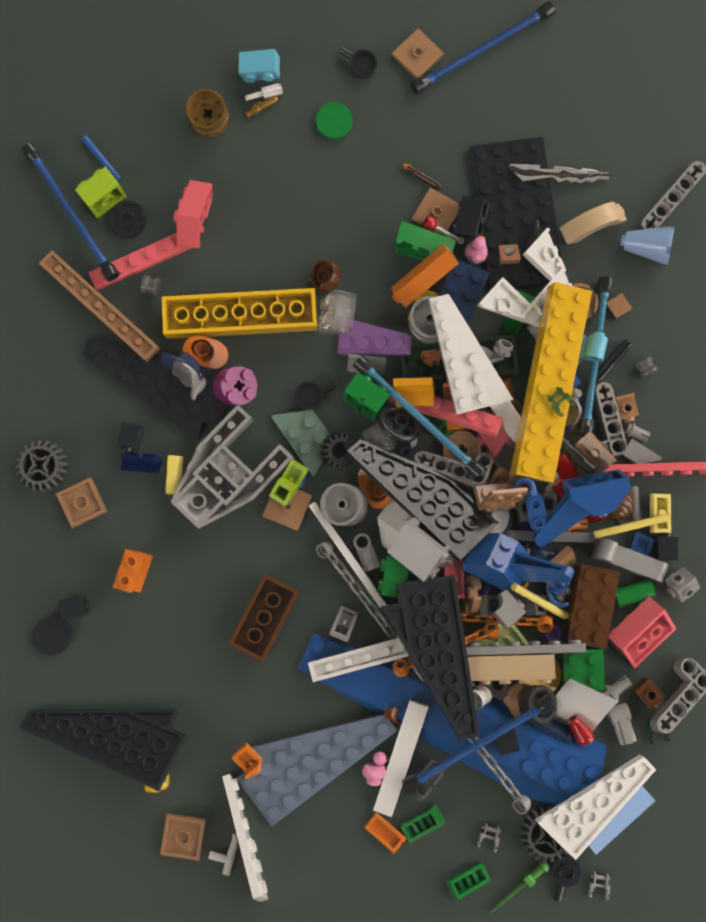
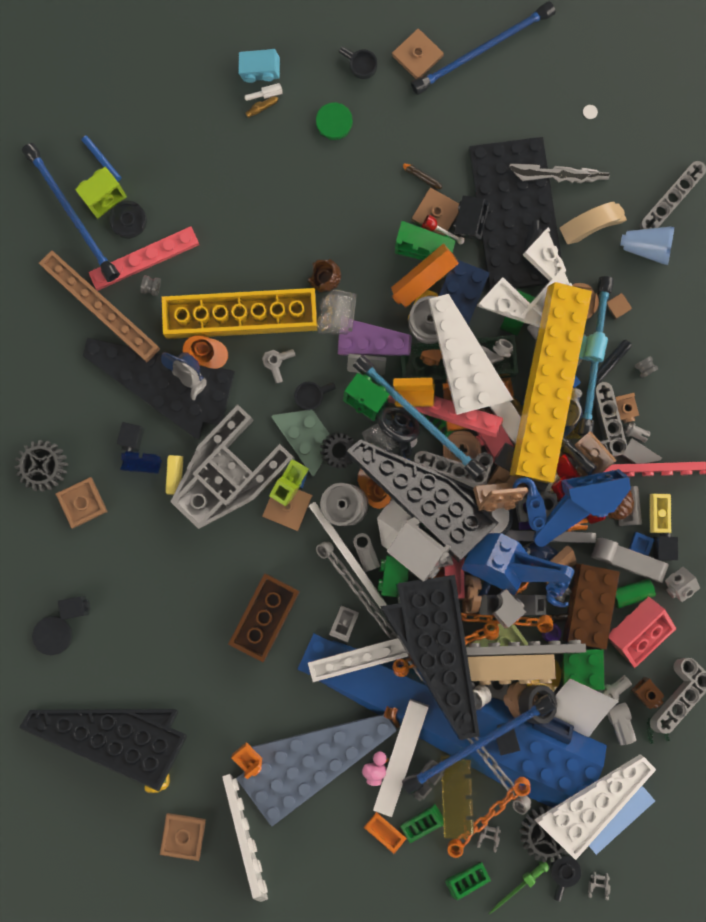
(132, 571): orange panel -> none
(192, 212): coral wedge -> none
(205, 103): pearl gold wheel -> none
(227, 859): white piece -> none
(245, 385): magenta brick -> none
(273, 360): none -> light grey piece
(455, 804): none -> clear yellow windscreen
(476, 250): bright pink animal -> none
(509, 254): nougat slope -> none
(518, 789): none -> orange piece
(539, 601): light yellow bar -> none
(555, 405): clear green piece -> none
(581, 731): red cone -> none
(590, 111): none -> white sticker
(631, 526): light yellow bar -> none

